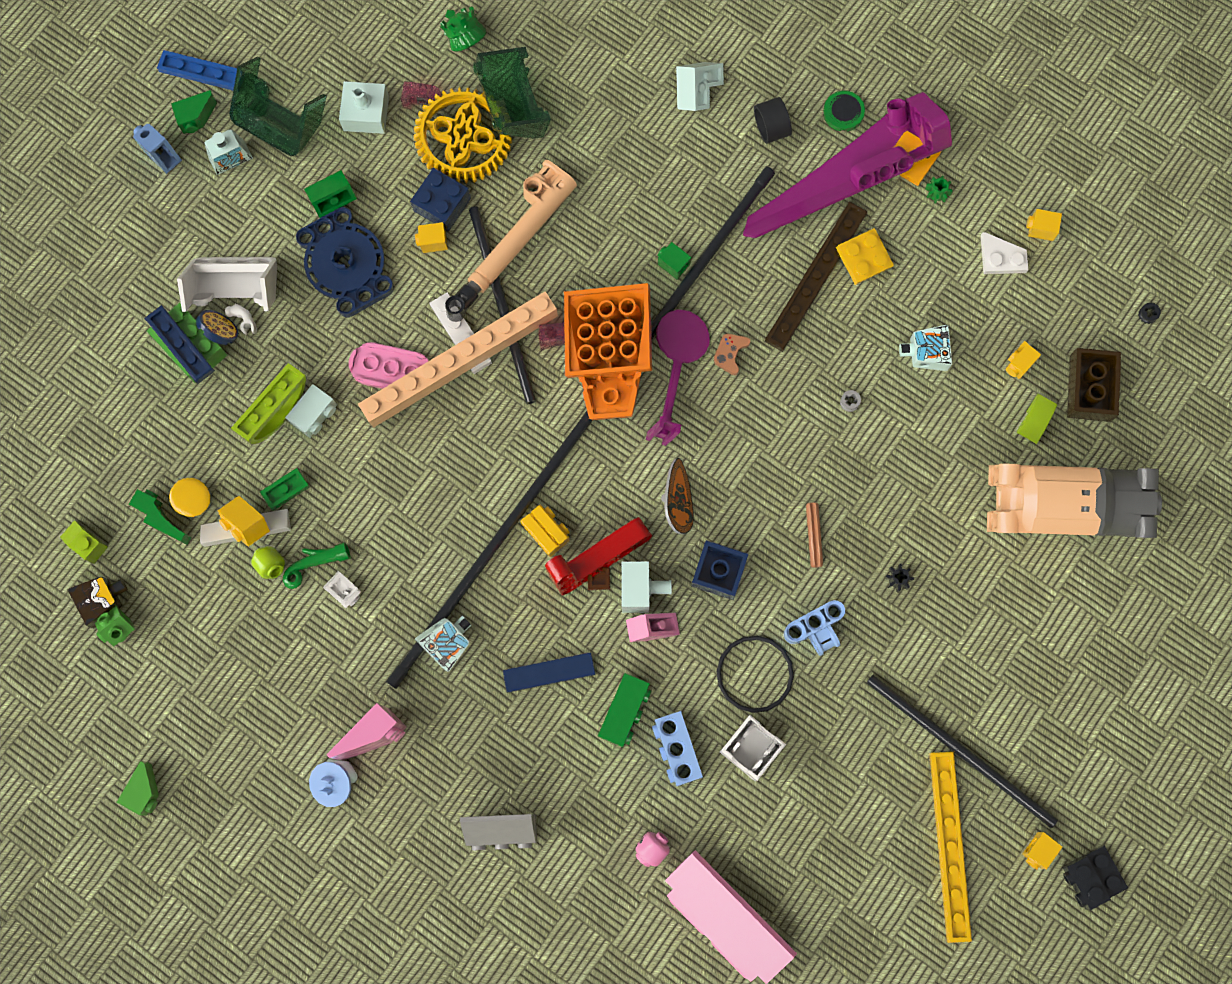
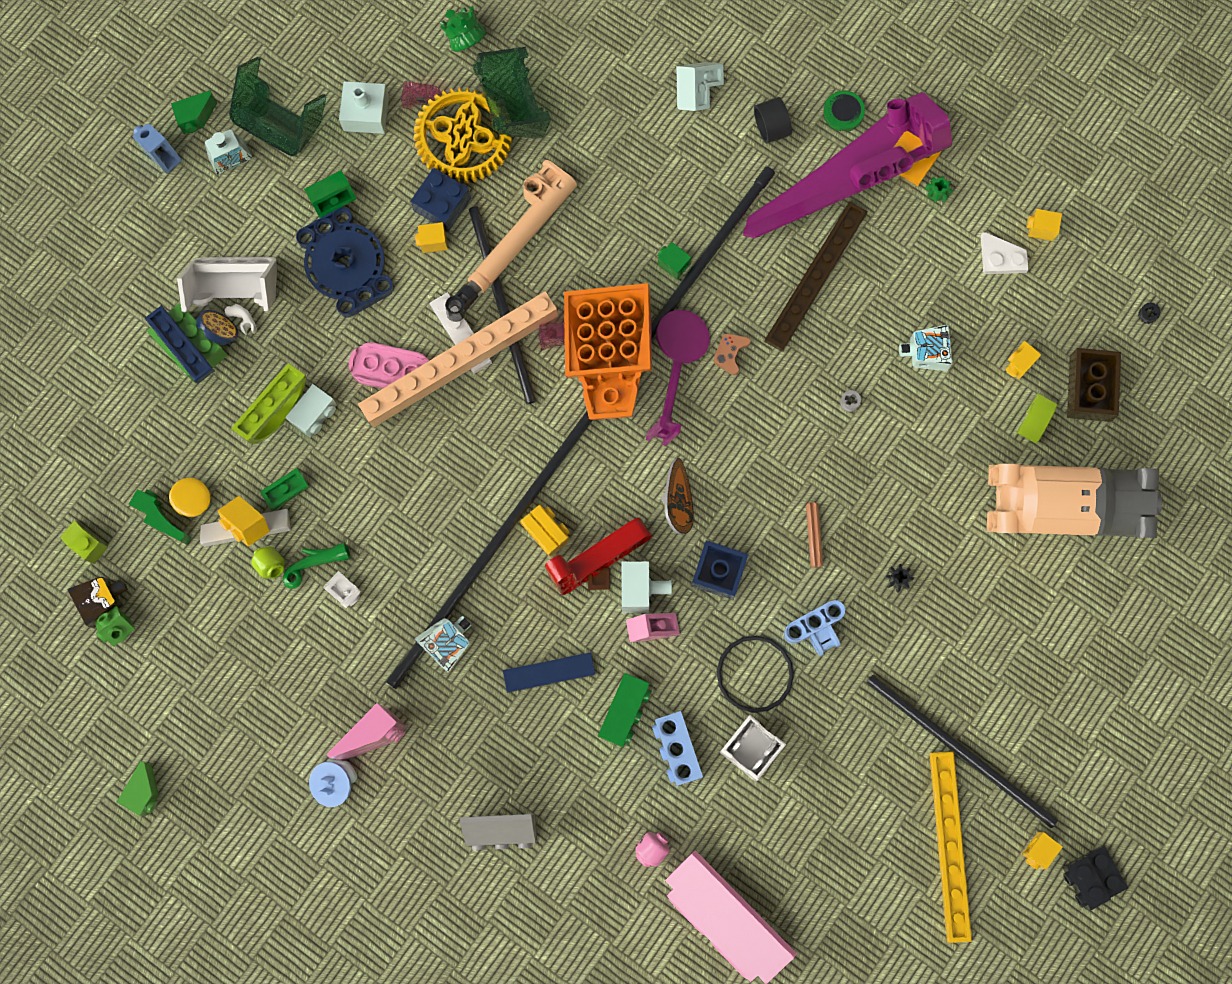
(197, 70): blue plate -> none
(864, 256): yellow plate -> none

